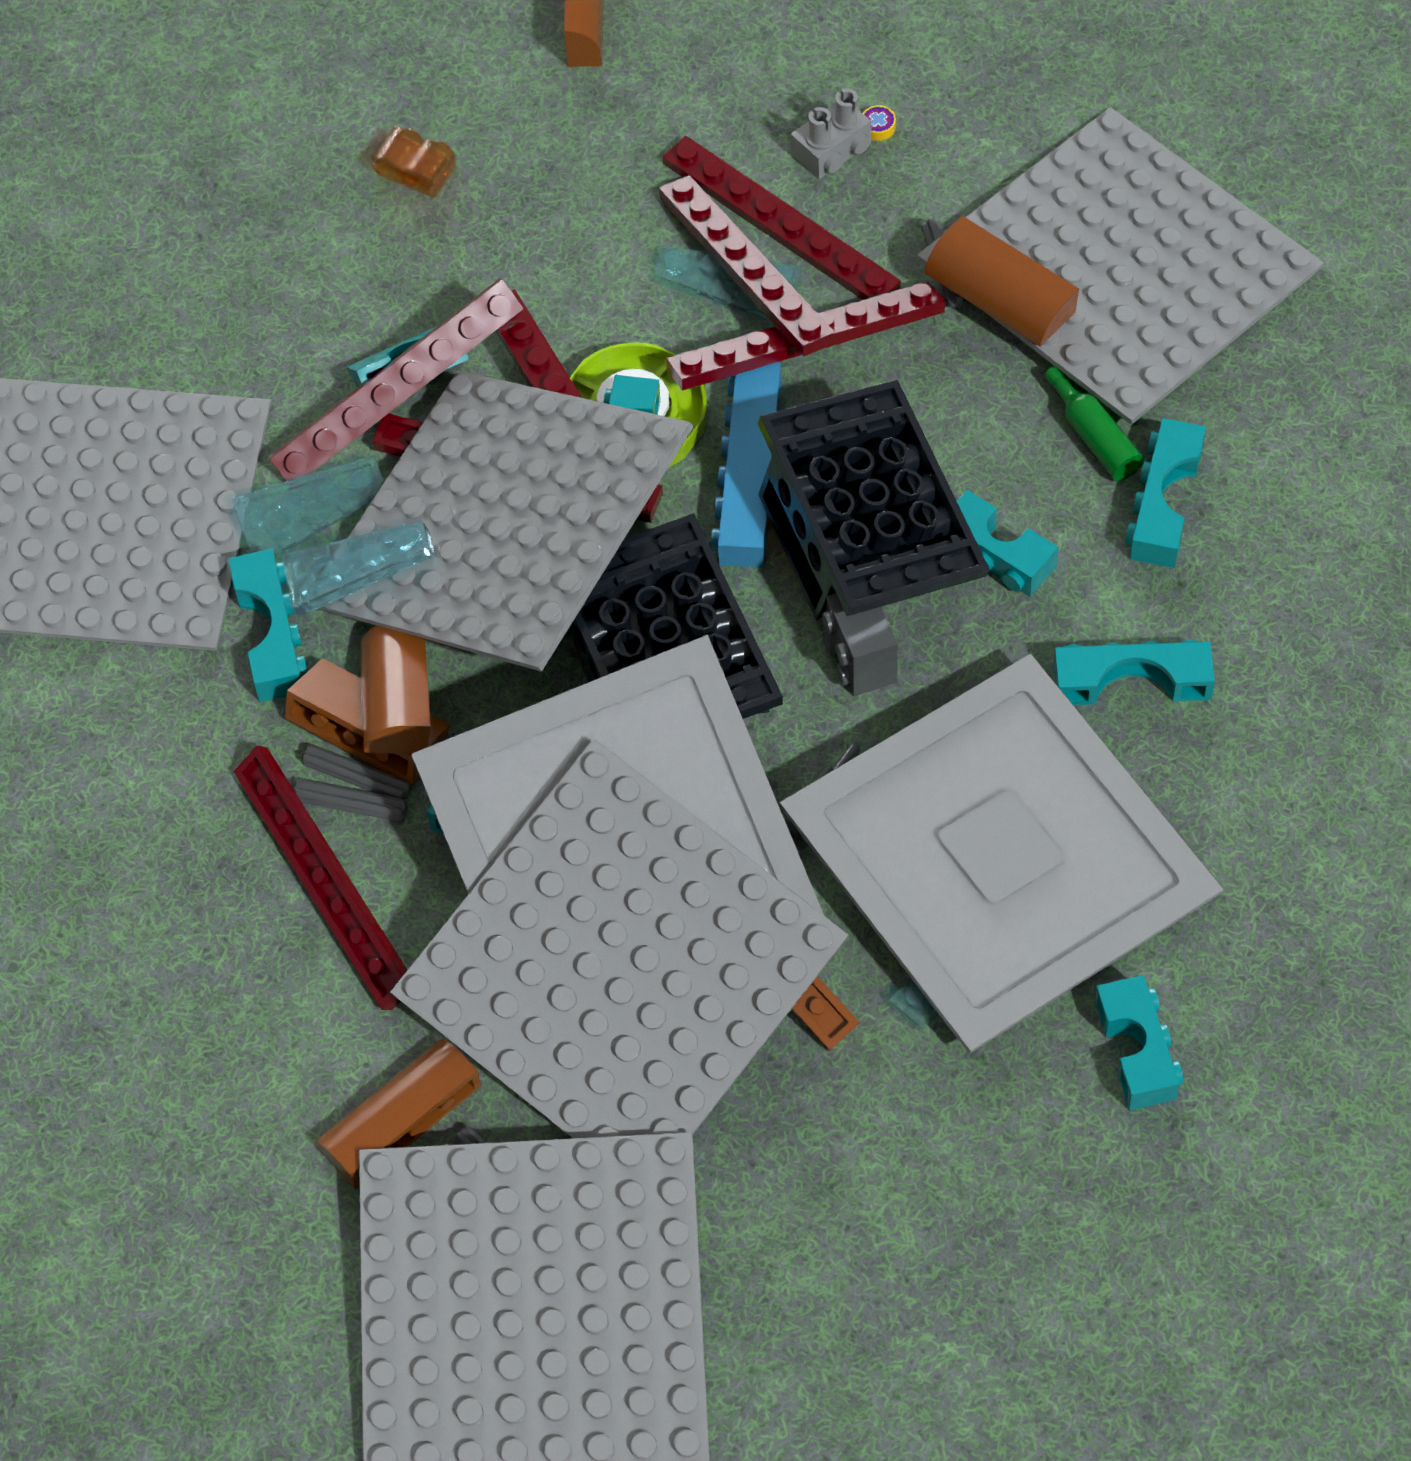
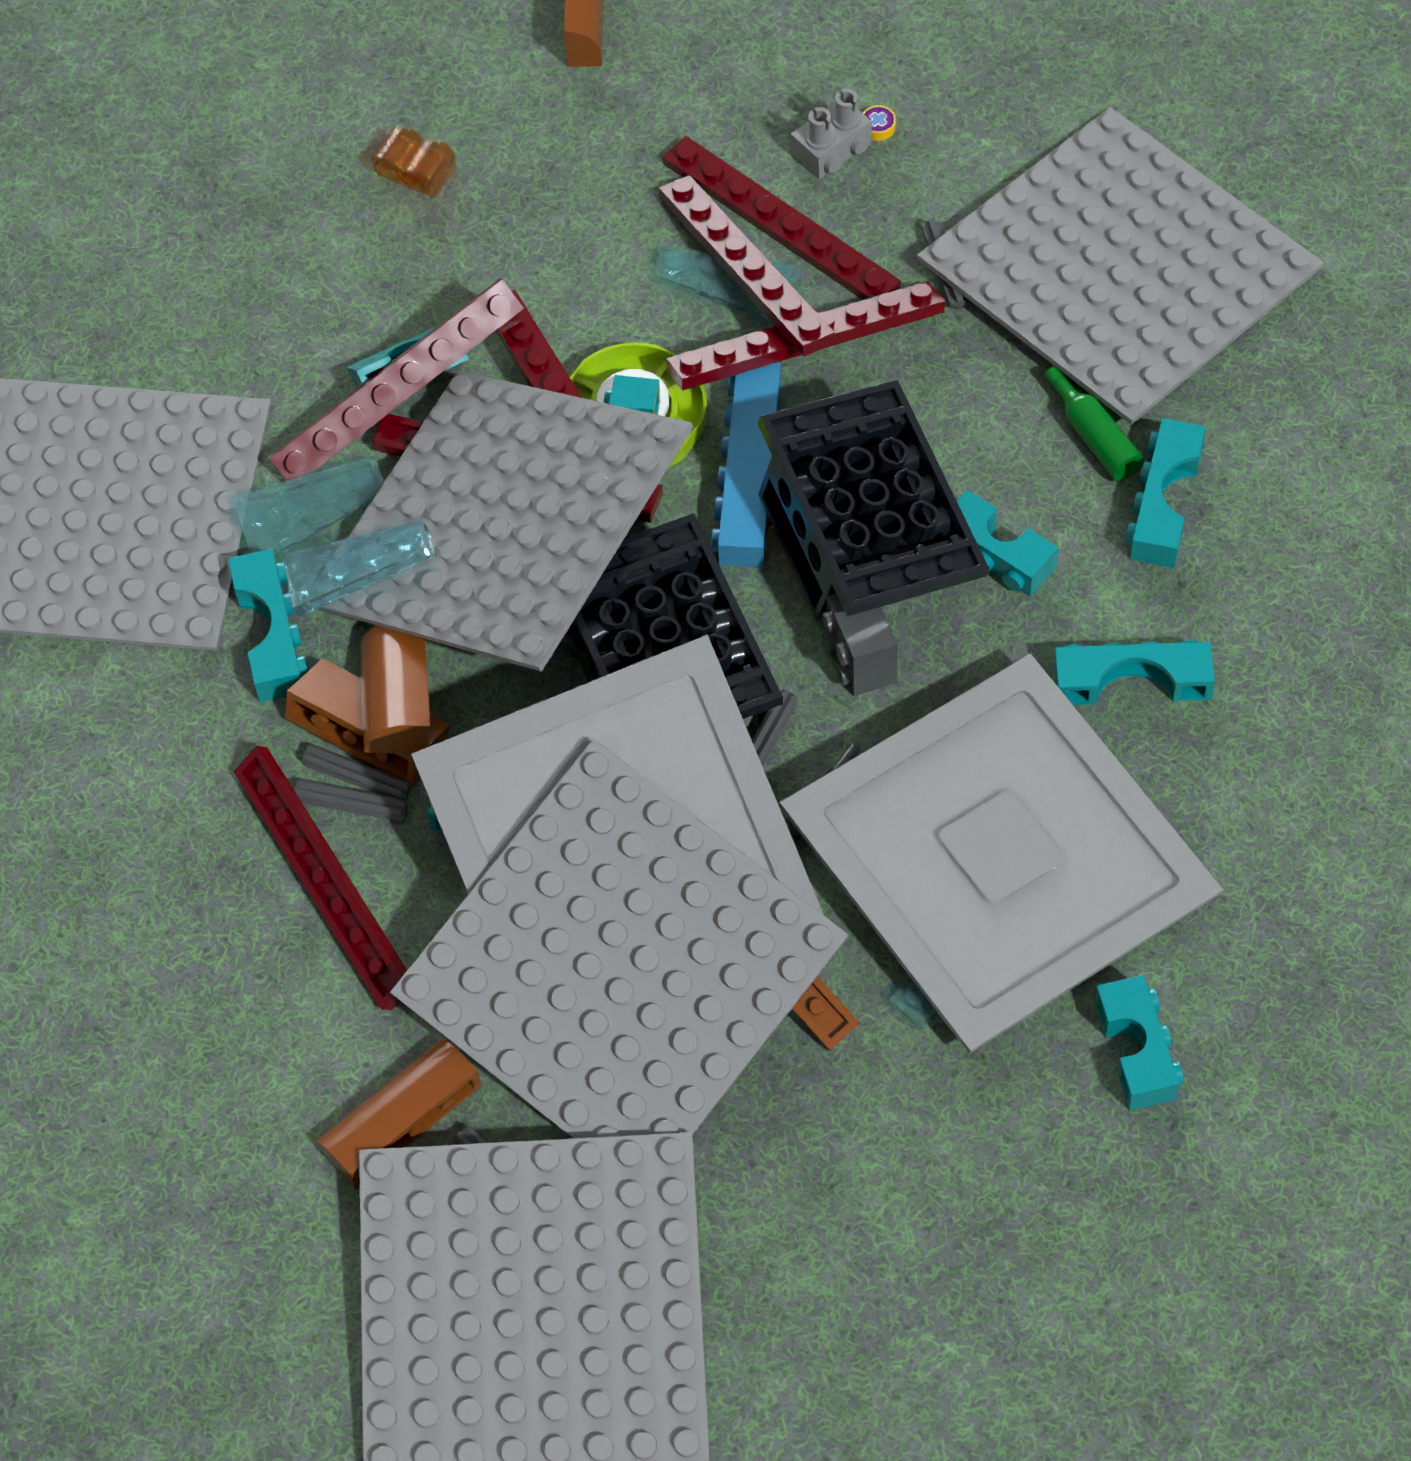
(773, 725): none -> dark grey axle
(1002, 281): dark orange brick -> none

